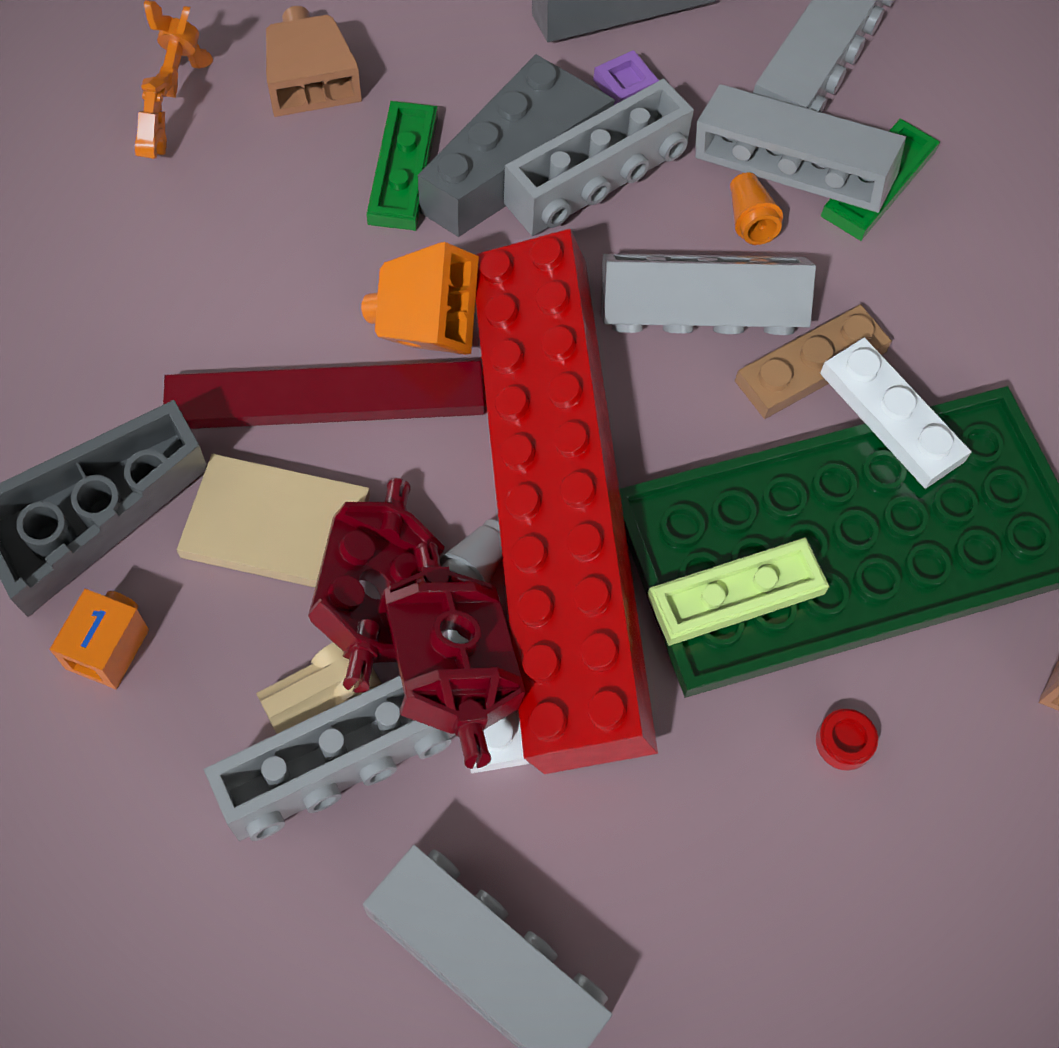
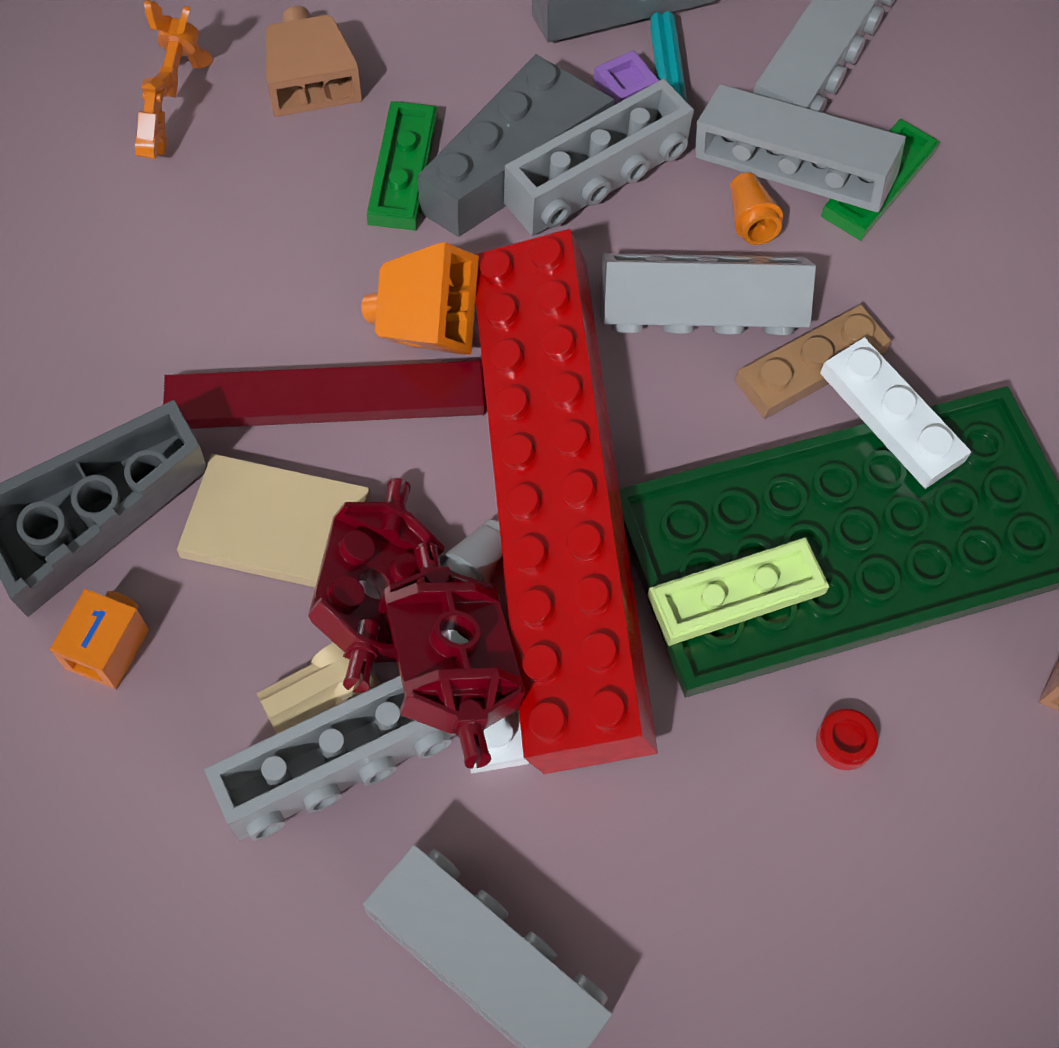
(667, 51): none -> teal axle

